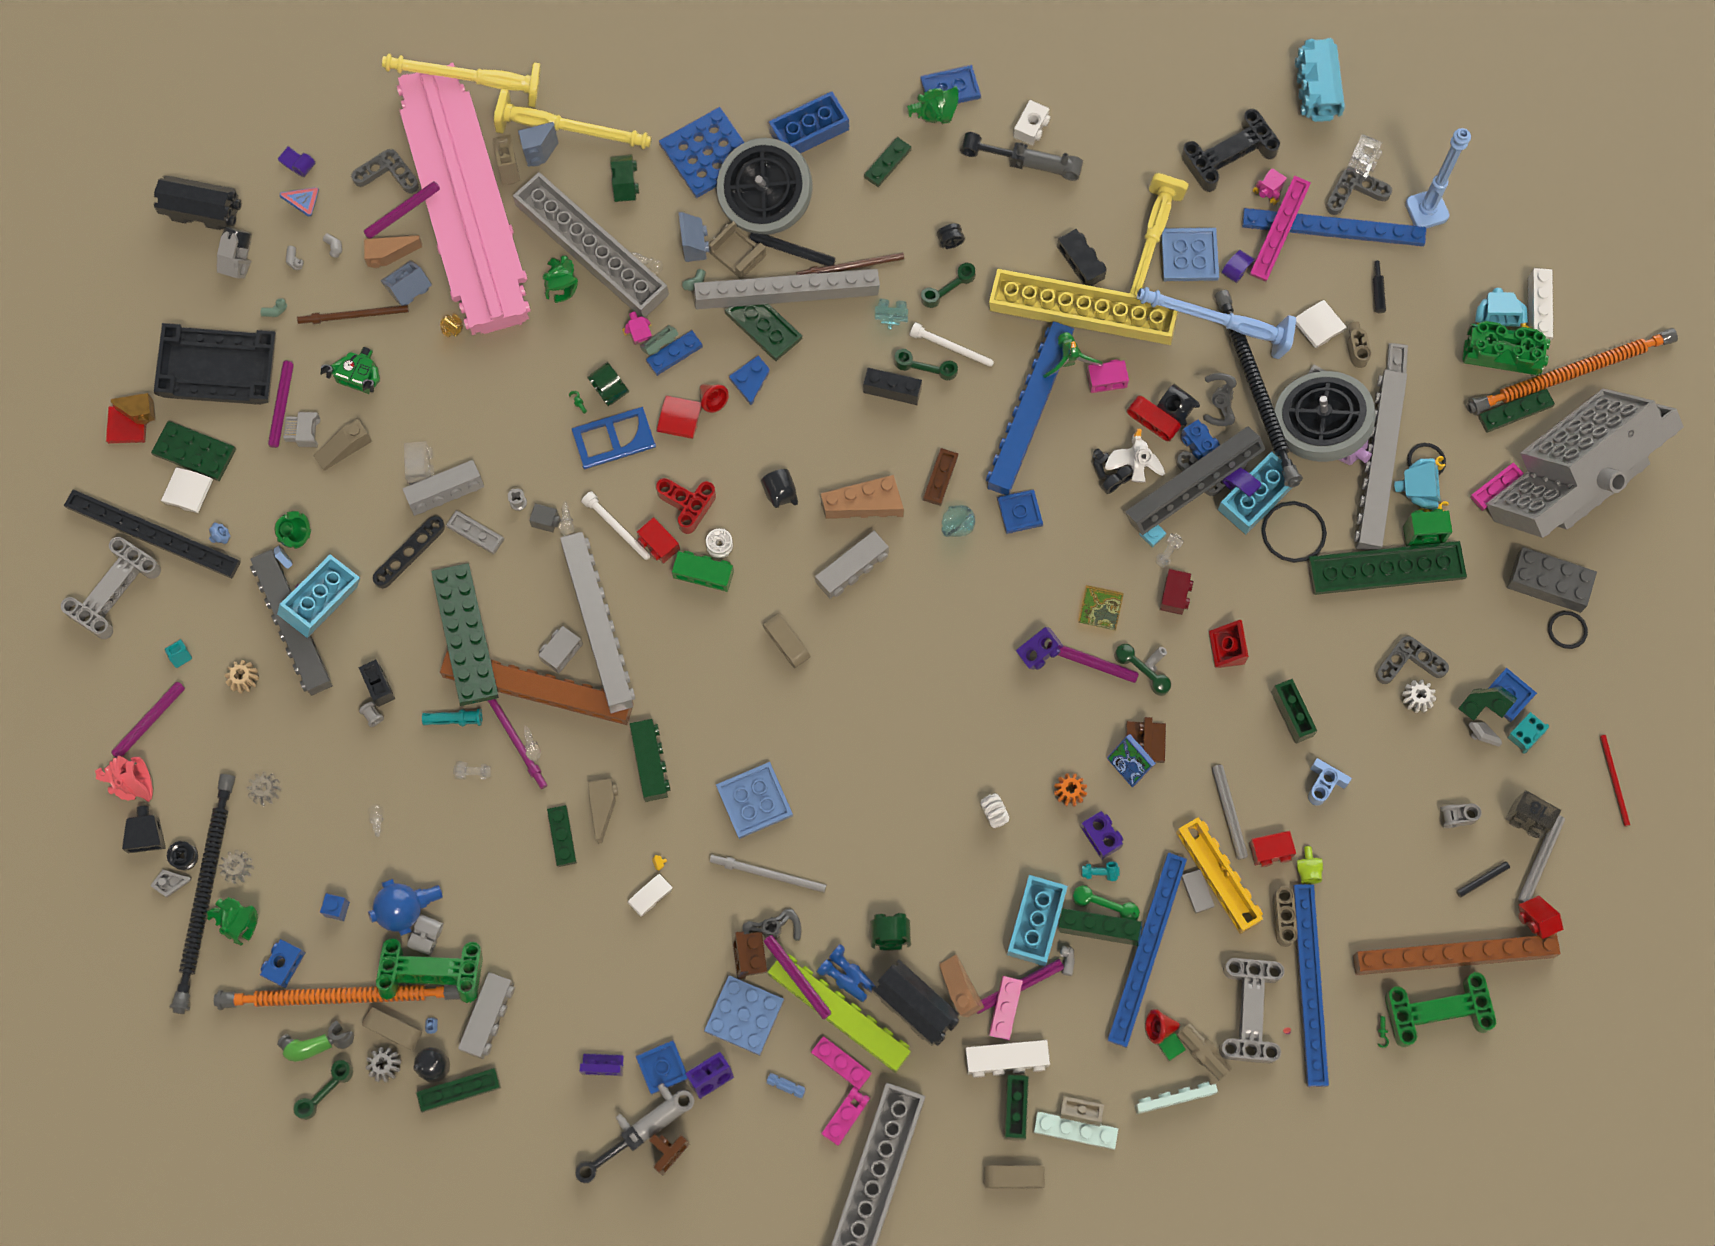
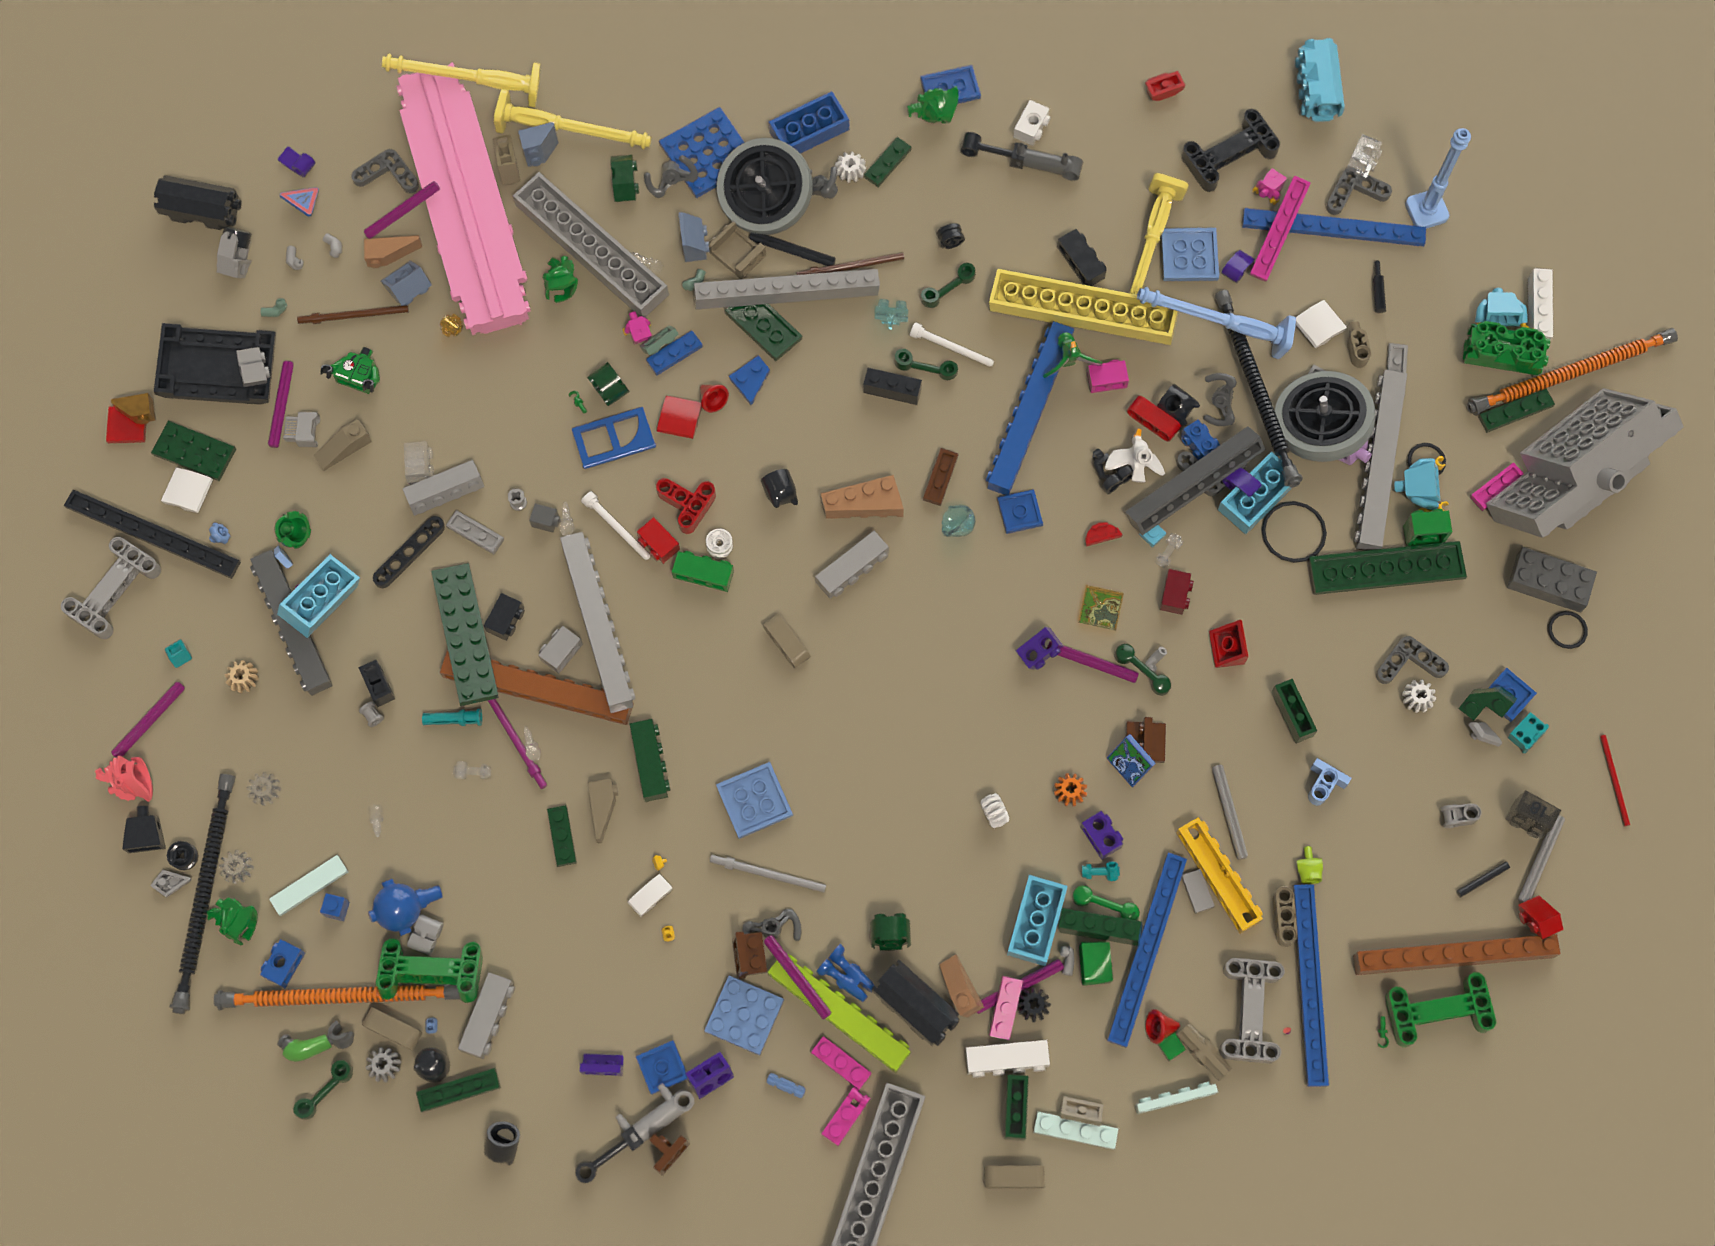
(252, 367): none -> light grey brick
(308, 885): none -> light aqua tile
(498, 1147): none -> black piece
(504, 617): none -> black brick
(668, 933): none -> yellow rock
(671, 175): none -> dark grey piece
(824, 186): none -> dark grey piece
(847, 161): none -> white gear
(1040, 1003): none -> black gear
(1095, 963): none -> green piece
(1101, 533): none -> red plate
(1165, 85): none -> red slope
(1272, 848): red brick -> none

